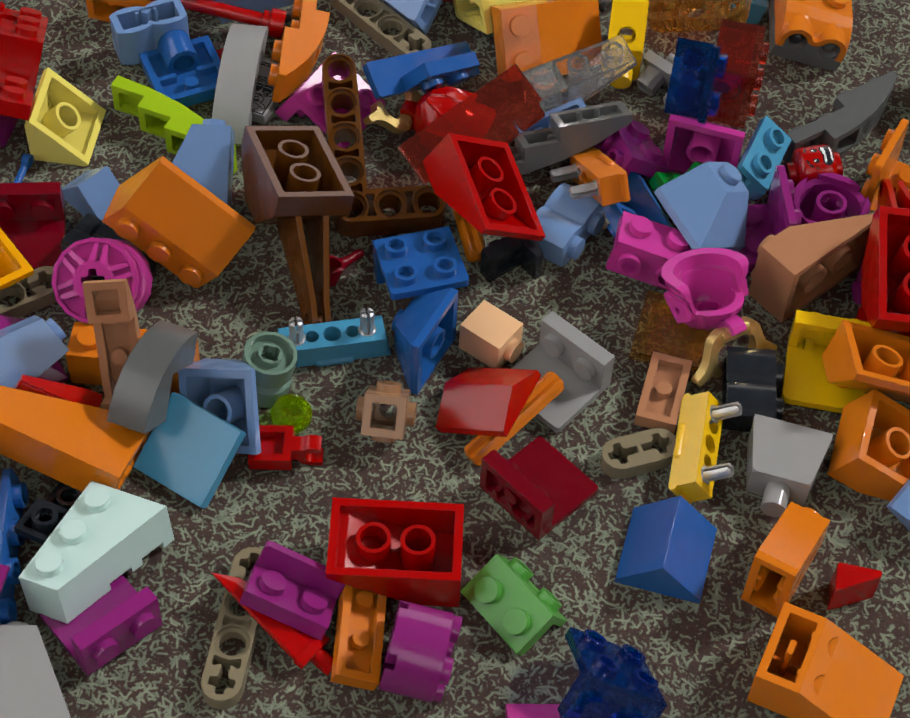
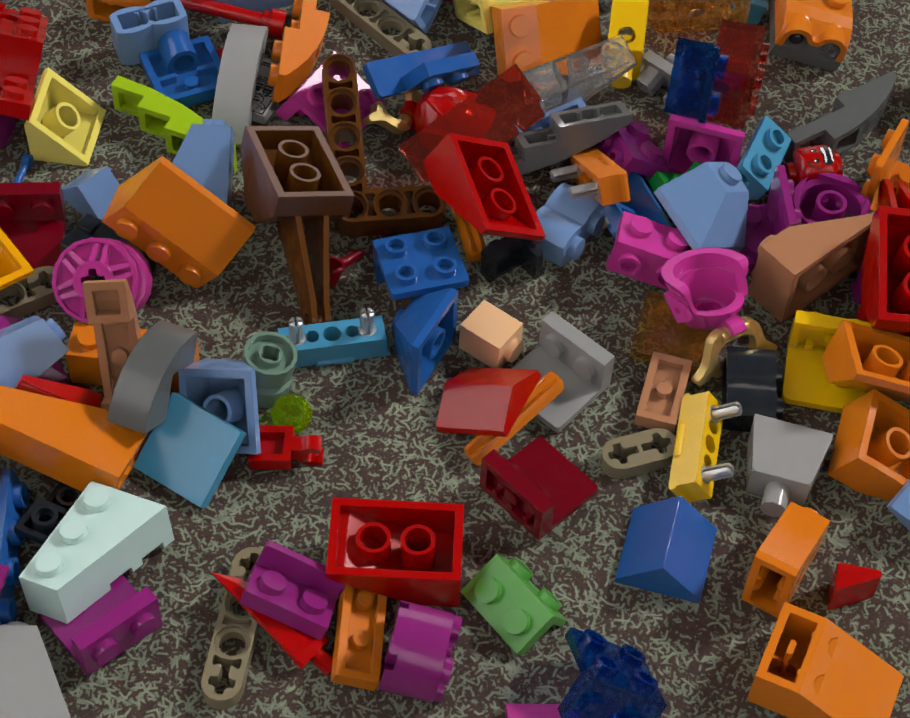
(383, 426): medium nougat brick -> none

